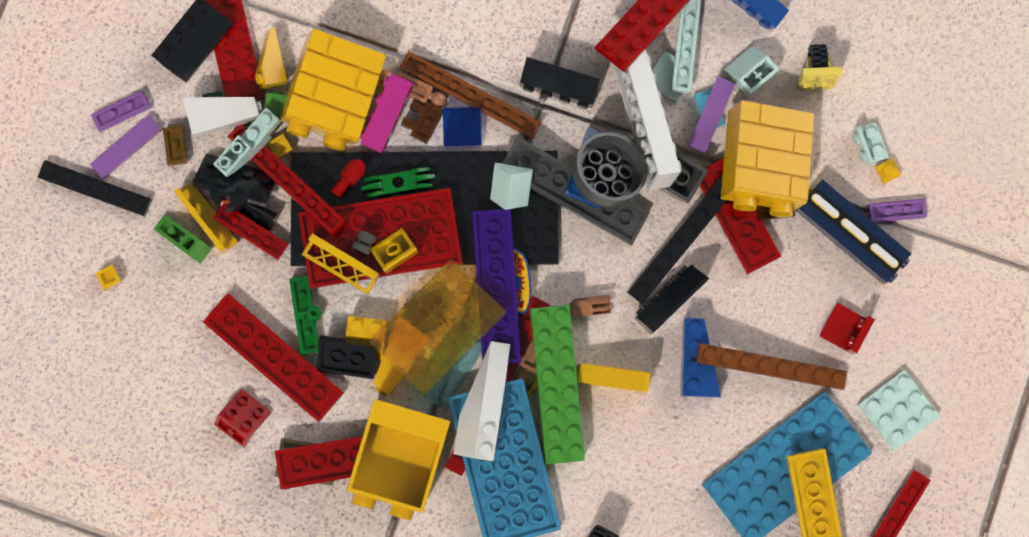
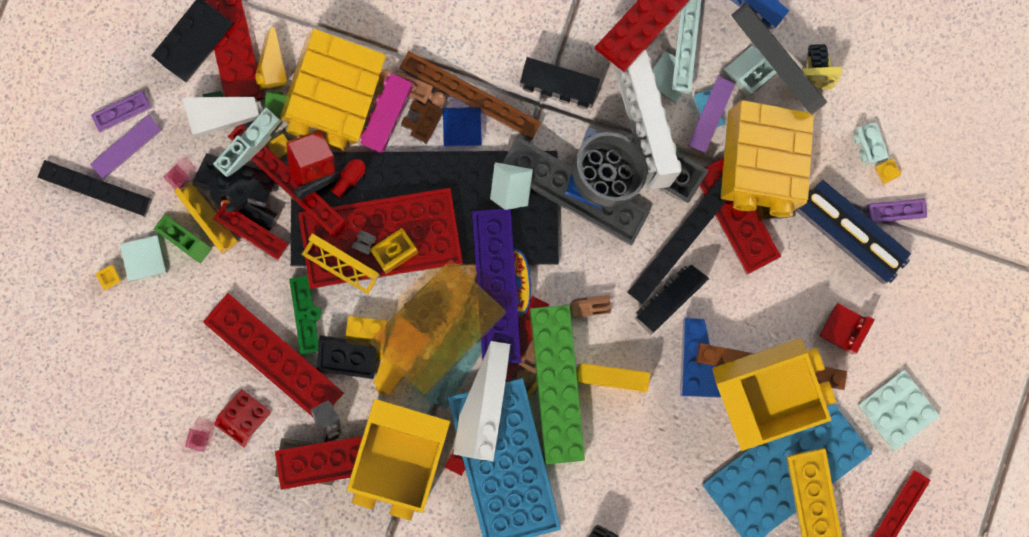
(143, 258): none -> light aqua tile
(175, 145): pearl gold plate -> none
(176, 177): none -> clear pink plate
(197, 440): none -> clear pink plate
(309, 158): none -> red slope
(315, 185): none -> black axle
(327, 421): none -> flat silver slope
(386, 182): green piece -> none
(774, 393): none -> yellow brick
(779, 58): none -> dark grey beam

